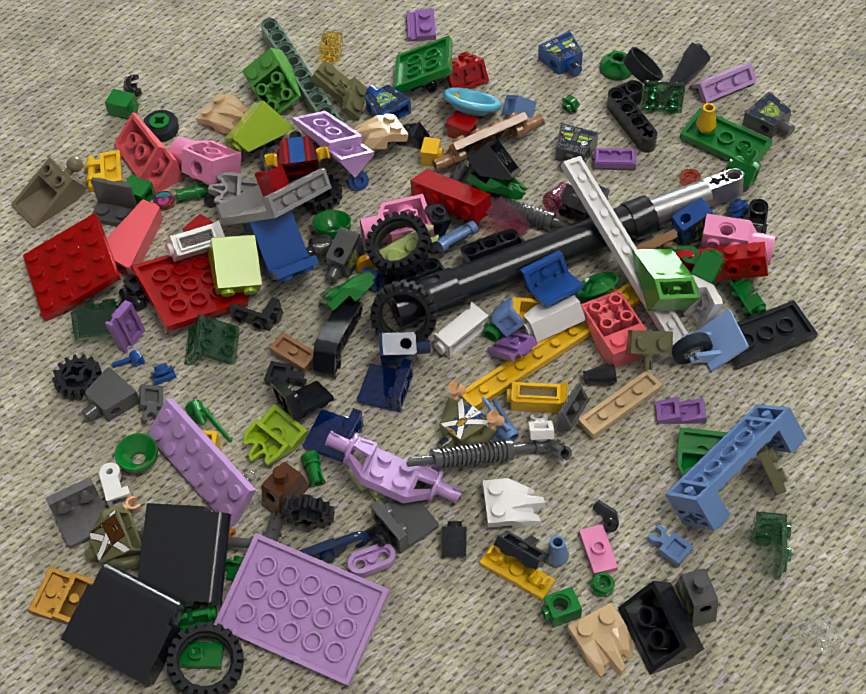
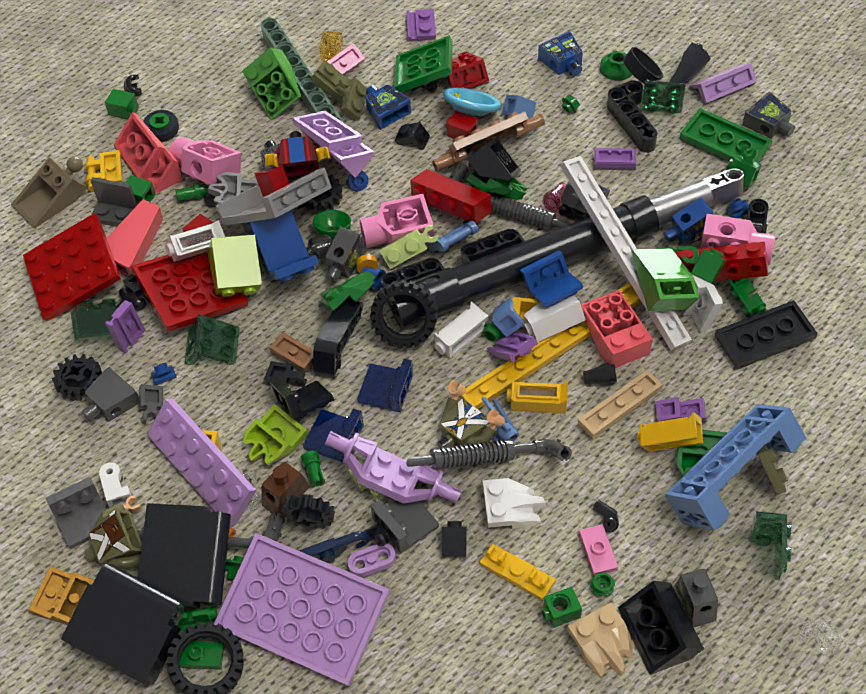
(132, 445): green piece -> none
(134, 357): blue hand -> none
(164, 200): tile -> none
(198, 414): green plant -> none
(222, 113): tan plate -> none
(257, 128): lime slope -> none
(260, 321): black bracket -> none
(347, 59): none -> bright pink plate
(381, 130): tan plate -> none
(383, 229): black tyre -> none
(393, 344): torso -> none
(431, 150): yellow plate -> none
(439, 218): black bracket -> none
(508, 216): clear pink plate -> none
(521, 549): black hinge -> none
(540, 428): white plate -> none
(557, 551): medium blue cone -> none
(572, 409): dark grey slope -> none
(575, 142): torso -> none
(597, 286): green piece -> none
(649, 344): olive plate -> none
(663, 240): medium nougat plate -> none
(671, 433): none -> yellow window
(672, 548): medium blue plate -> none
(689, 176): clear red tile -> none
(707, 119): yellow cone -> none
(712, 343): light blue plate -> none

